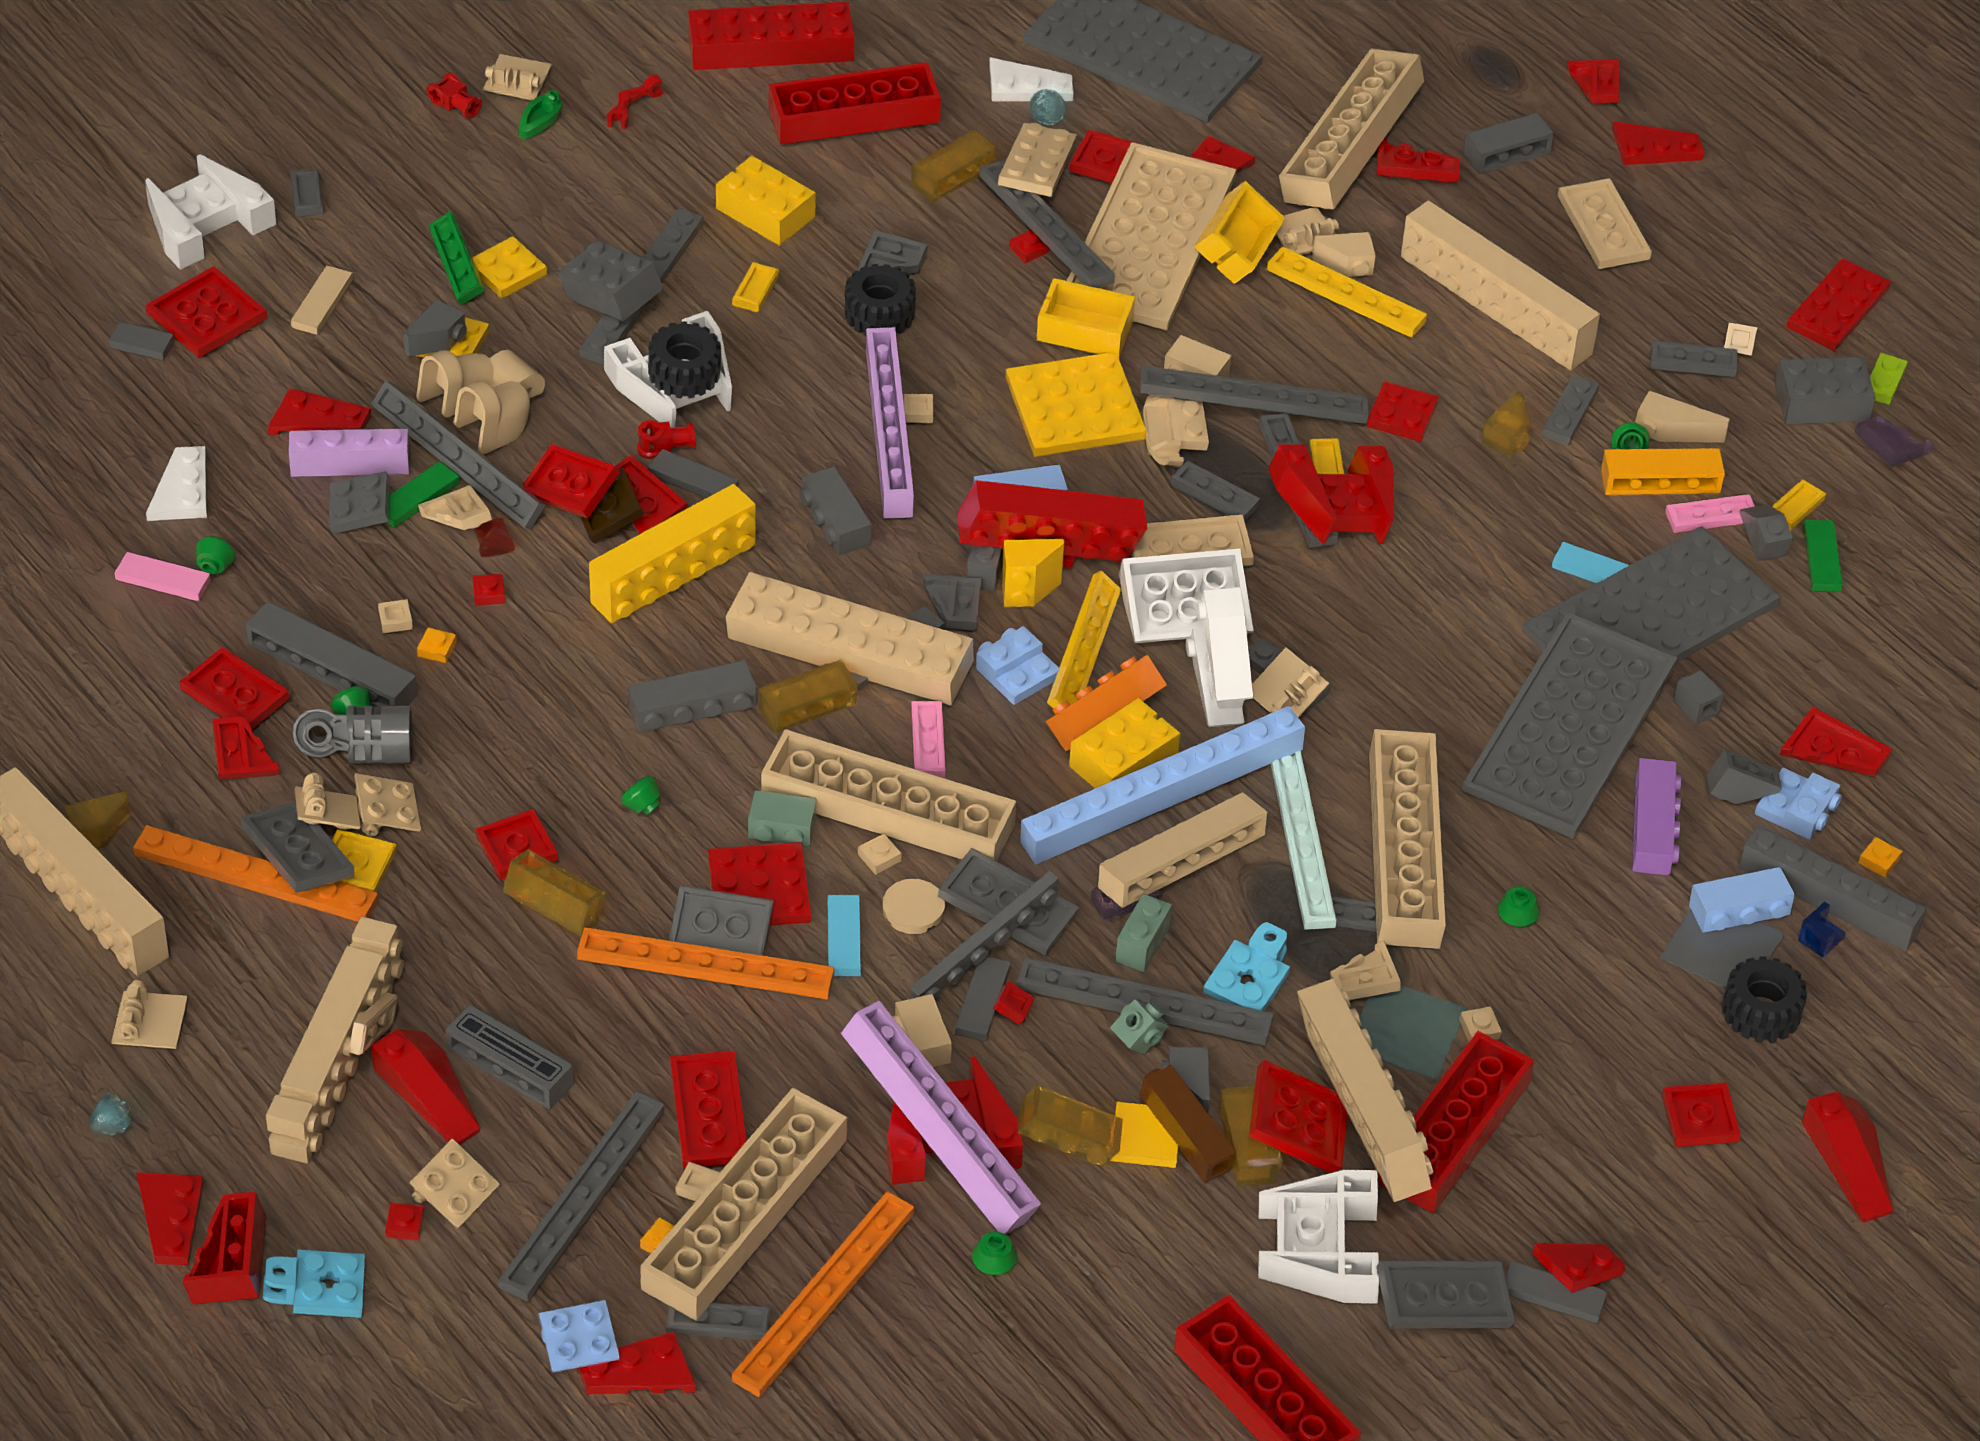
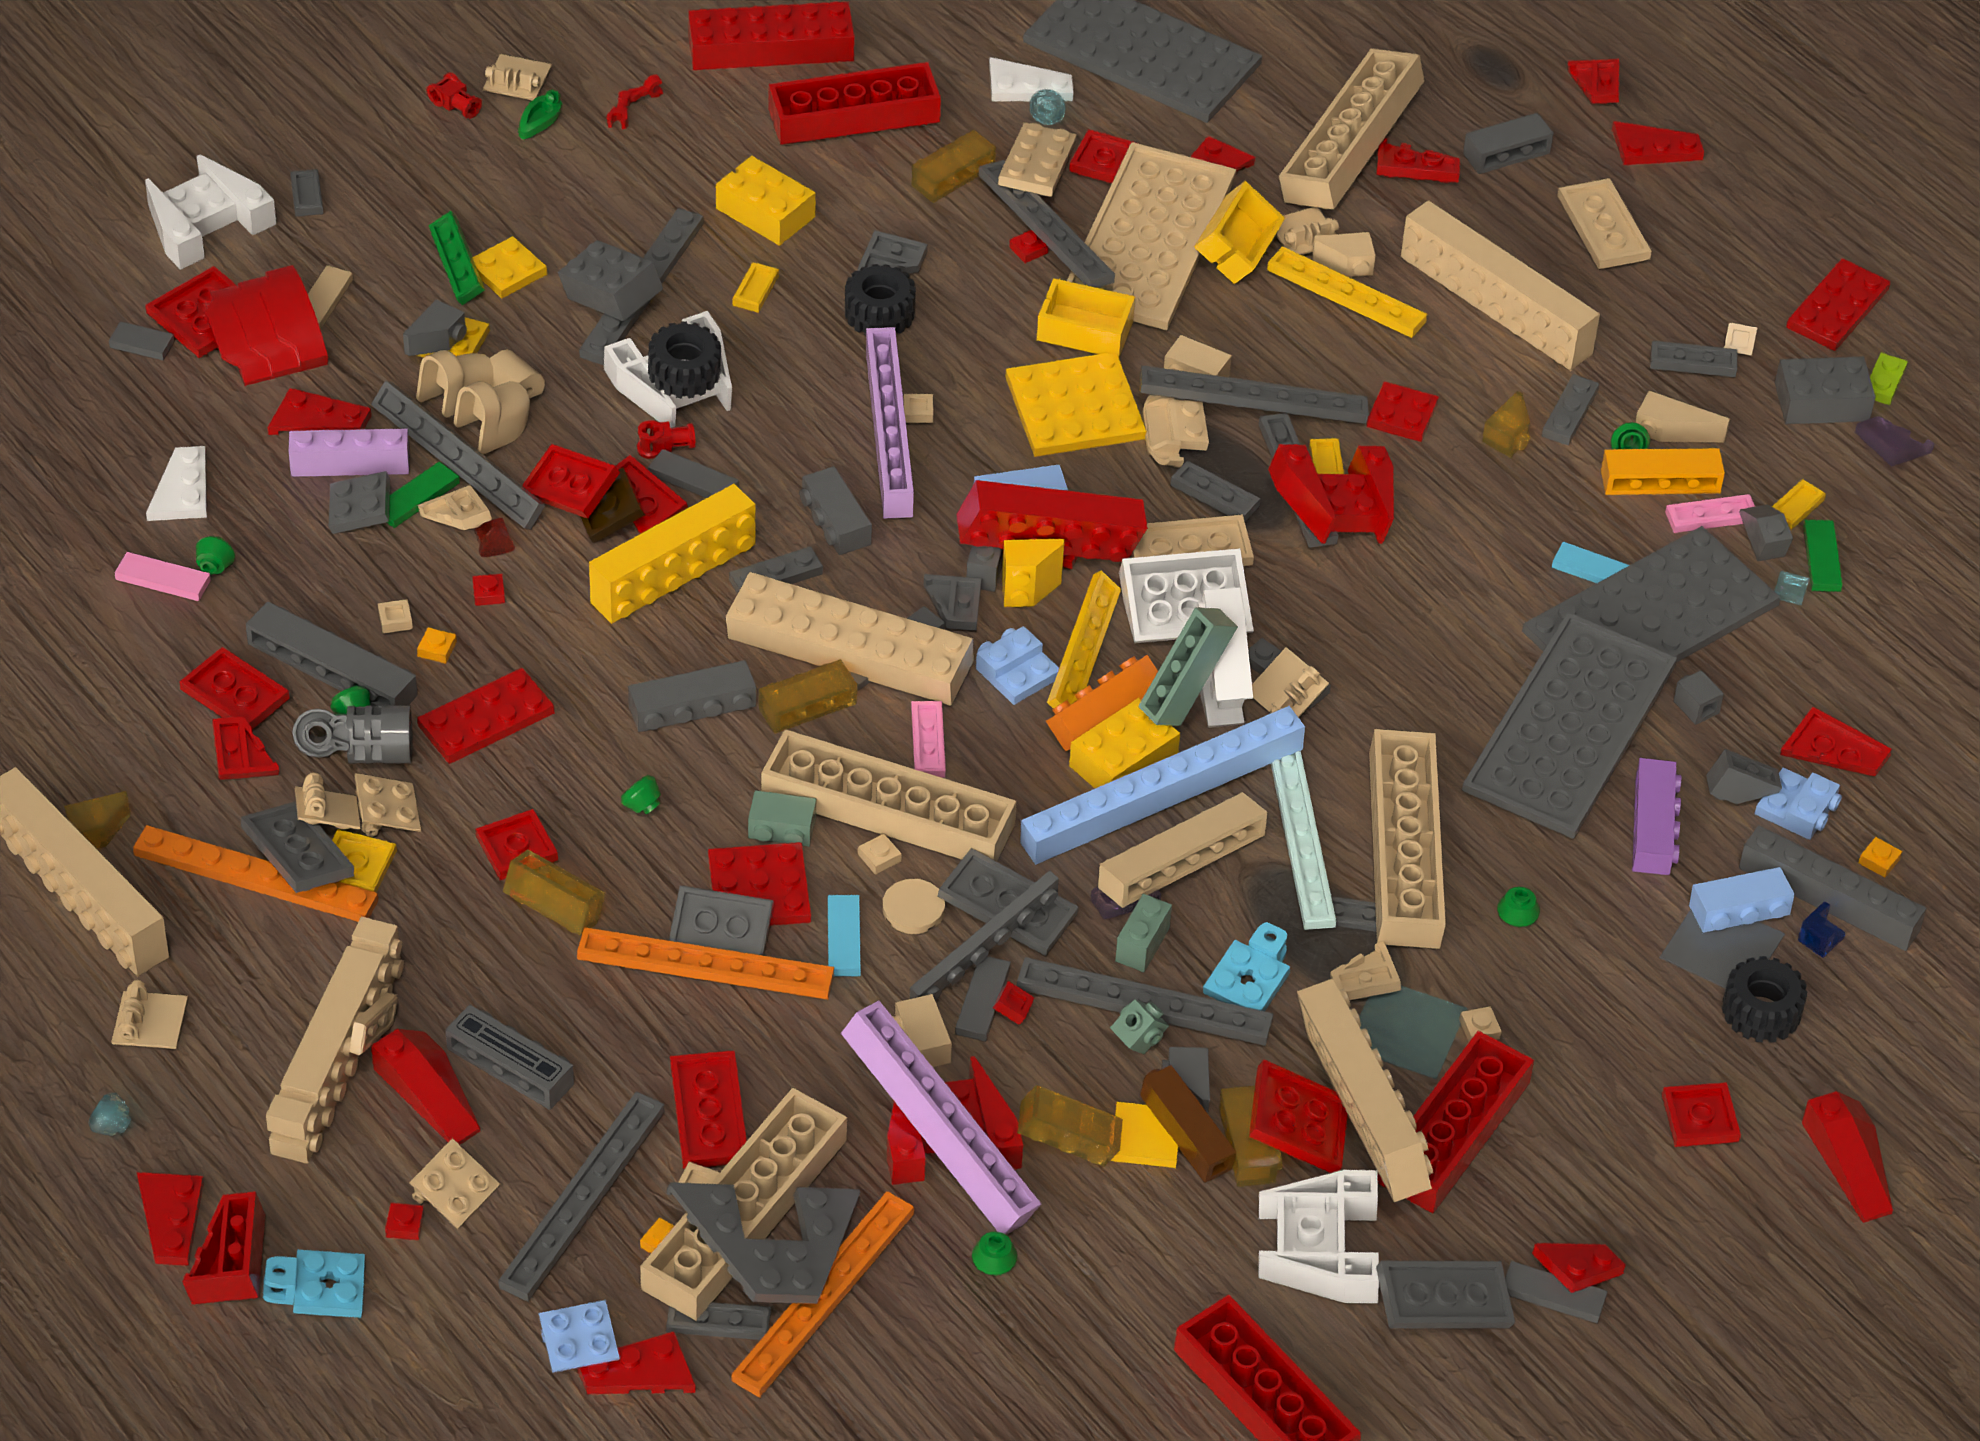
(267, 326): none -> red slope
(485, 715): none -> red plate
(772, 1268): none -> dark grey wing
(785, 568): none -> dark grey plate
(1188, 666): none -> sand green brick
(1791, 587): none -> clear light blue tile

